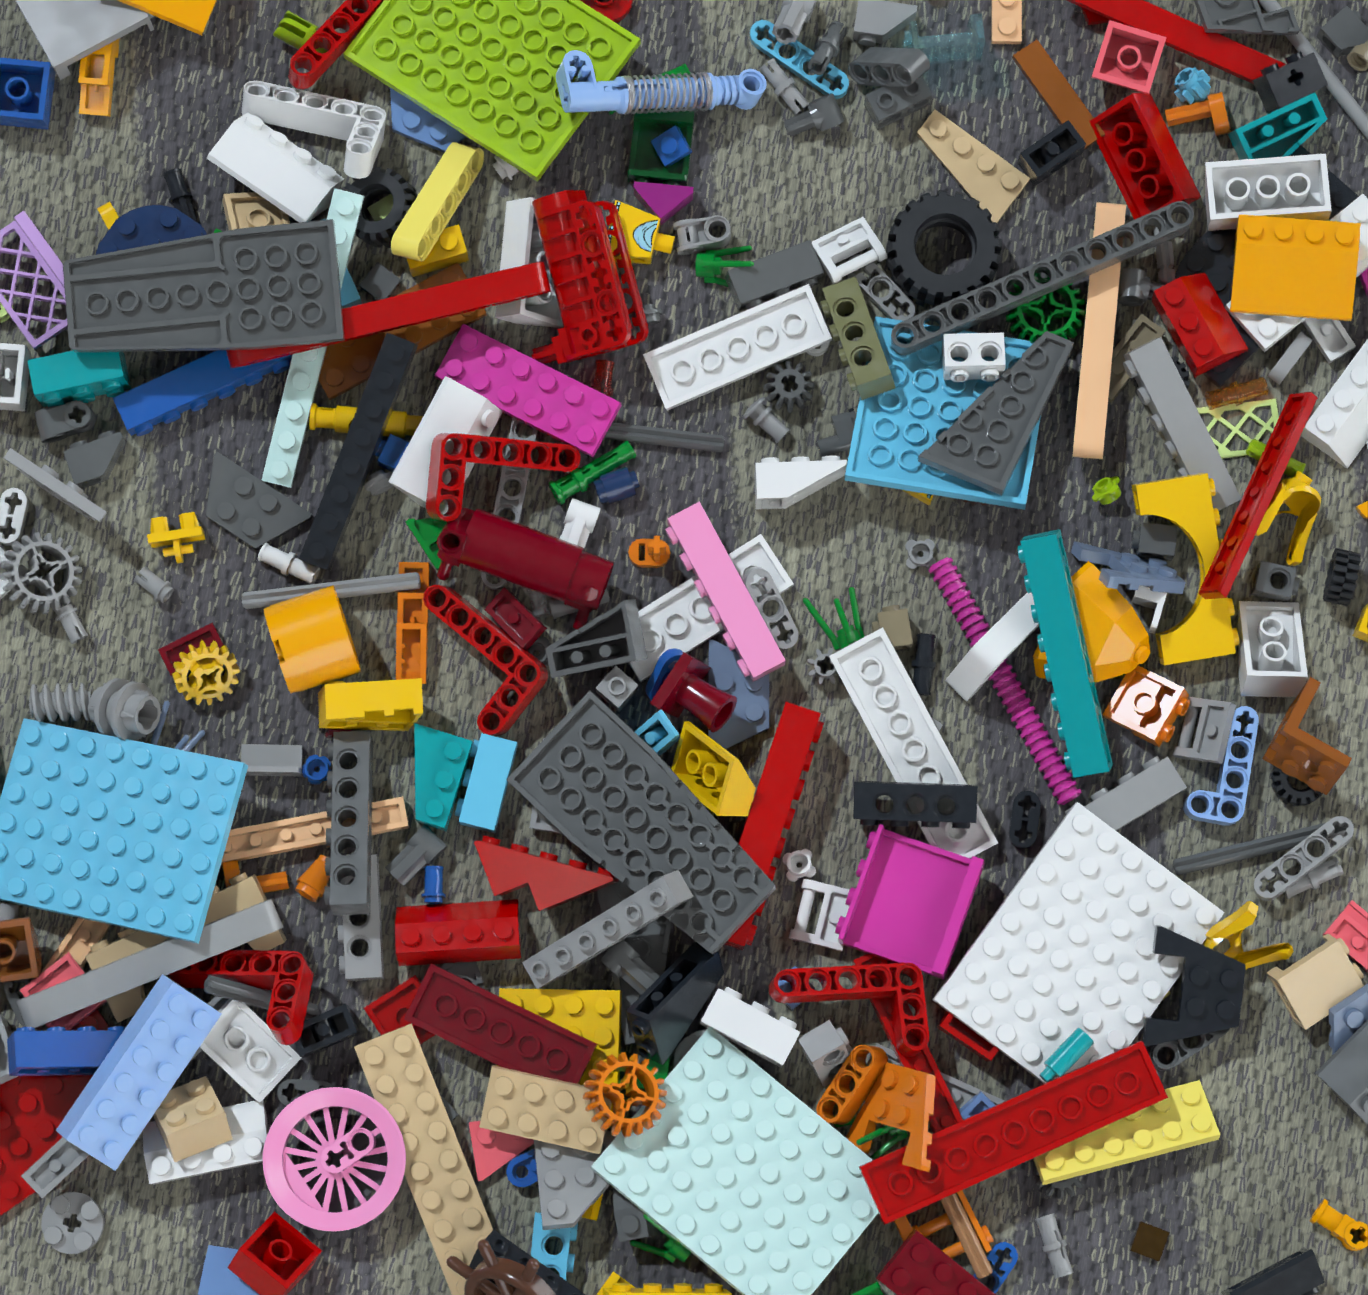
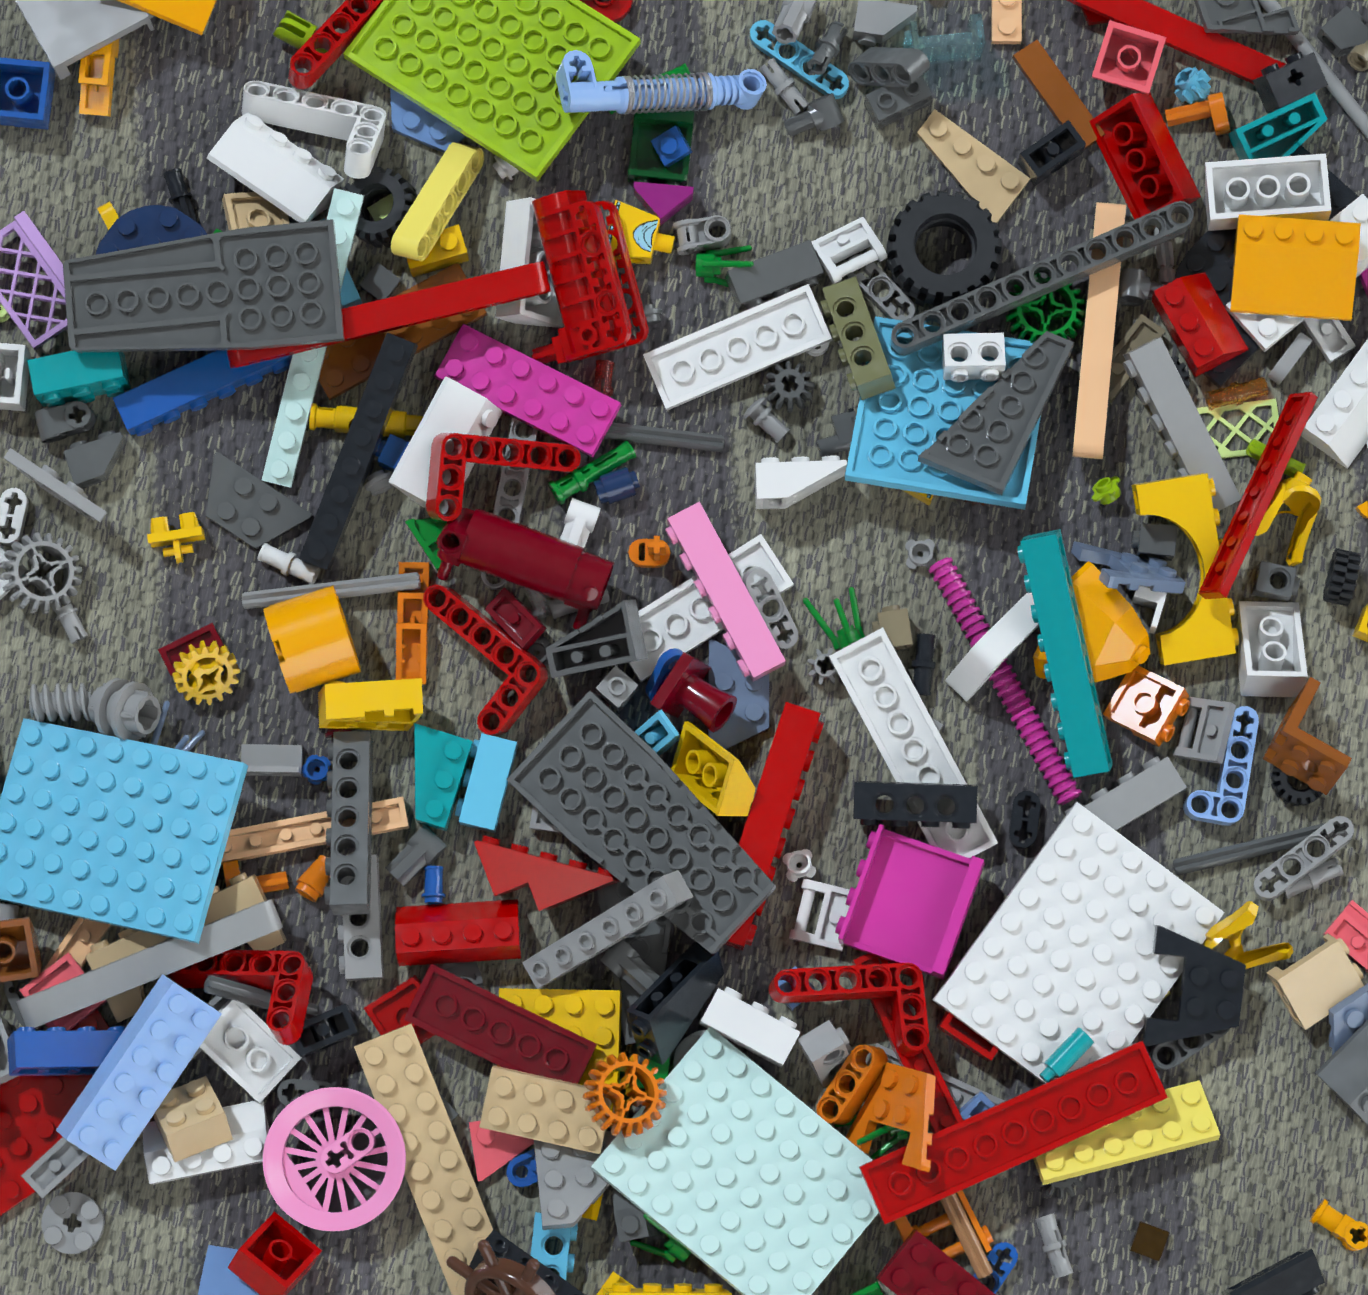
(153, 584): light grey pin -> none

